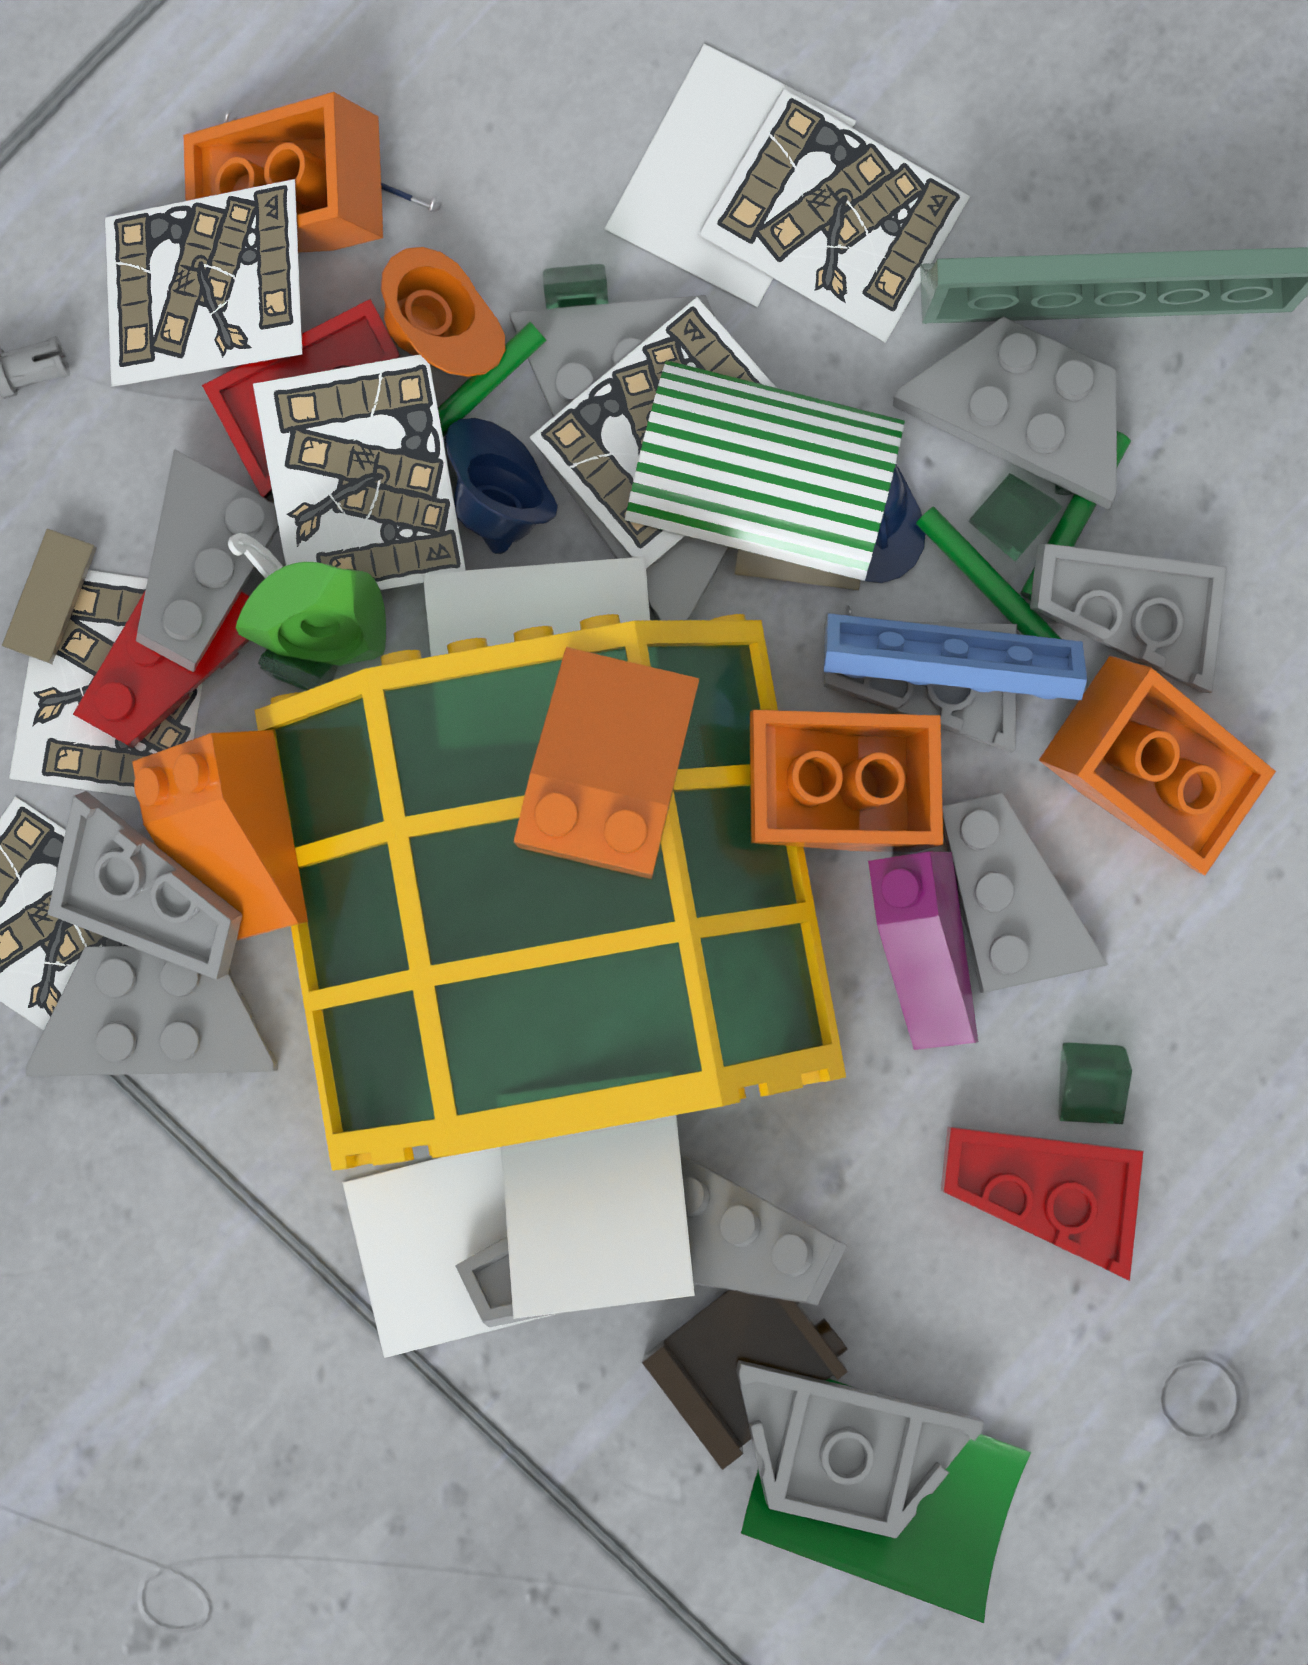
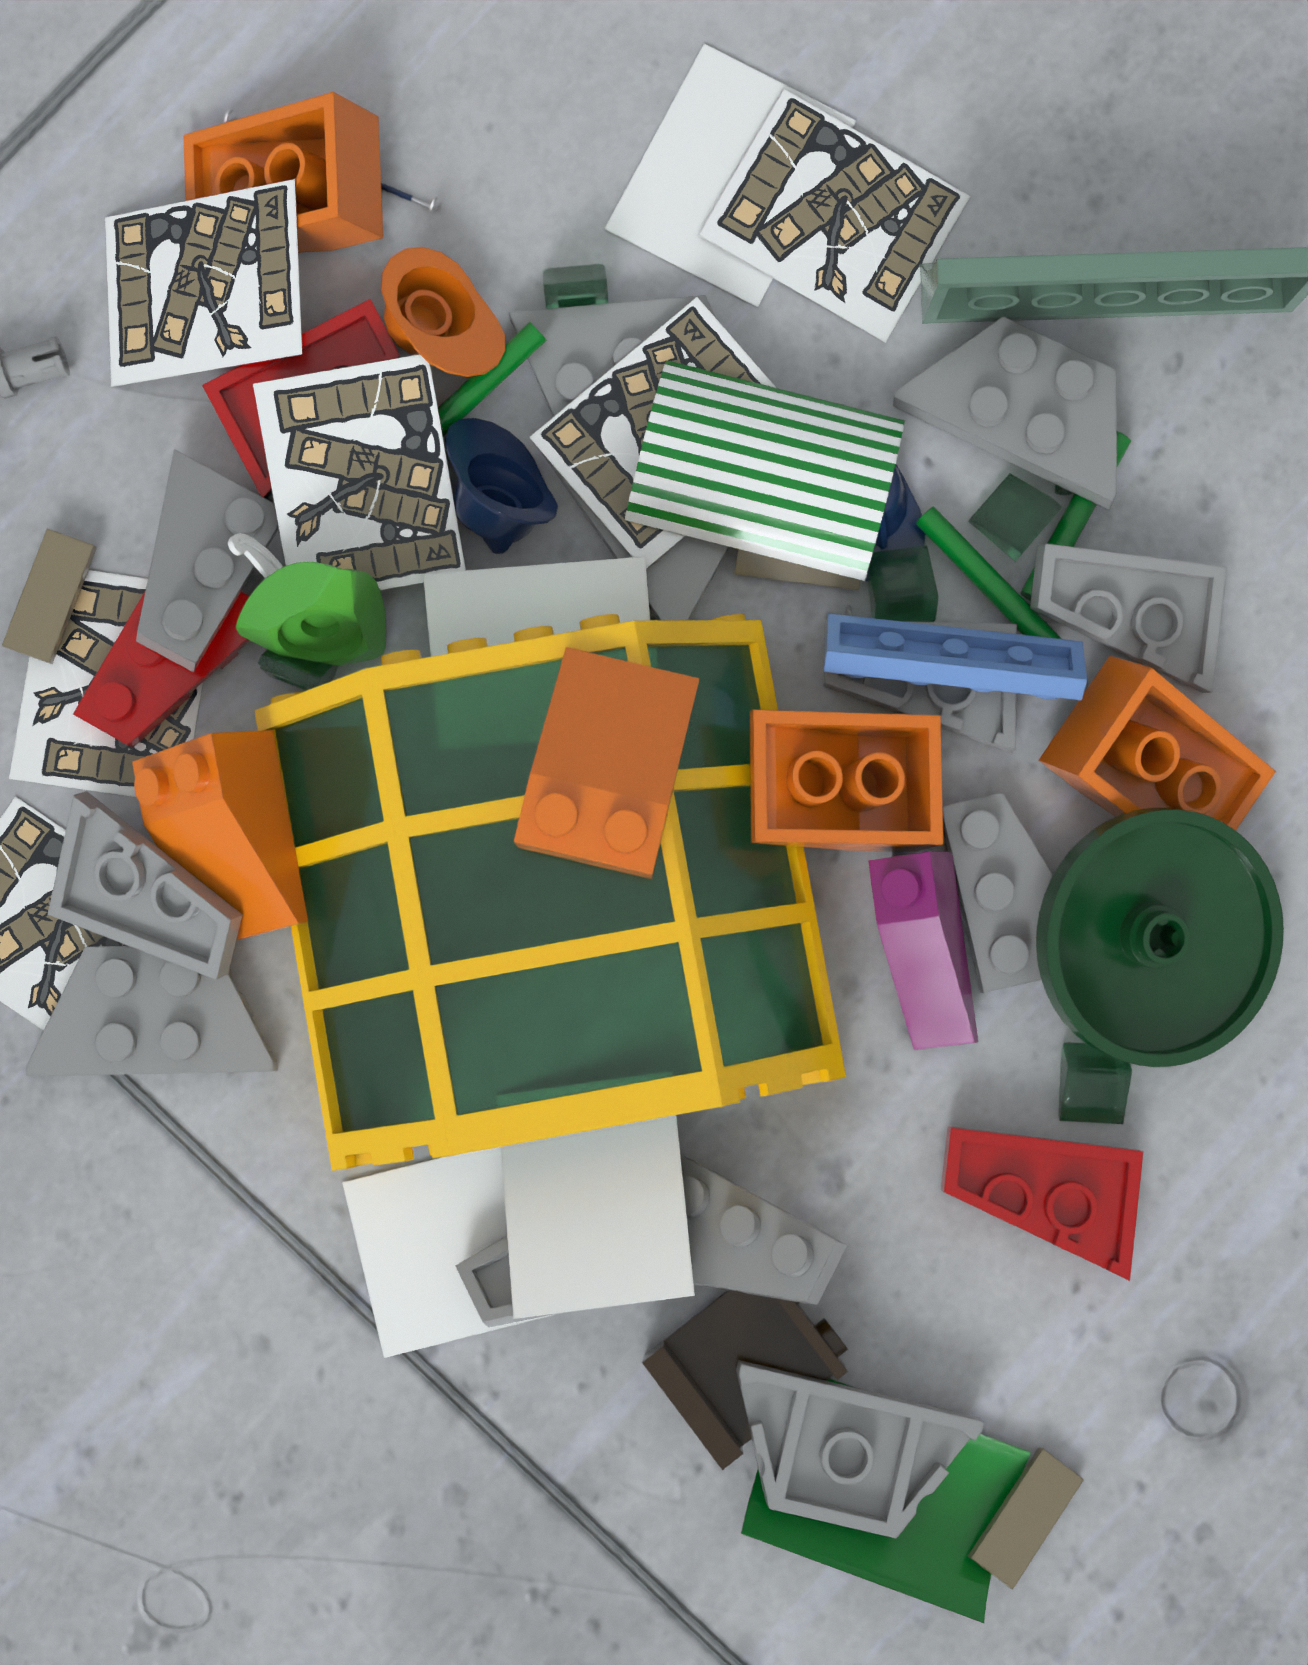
(902, 585): none -> clear green slope
(1025, 1518): none -> dark tan piece
(1160, 936): none -> dark green dish

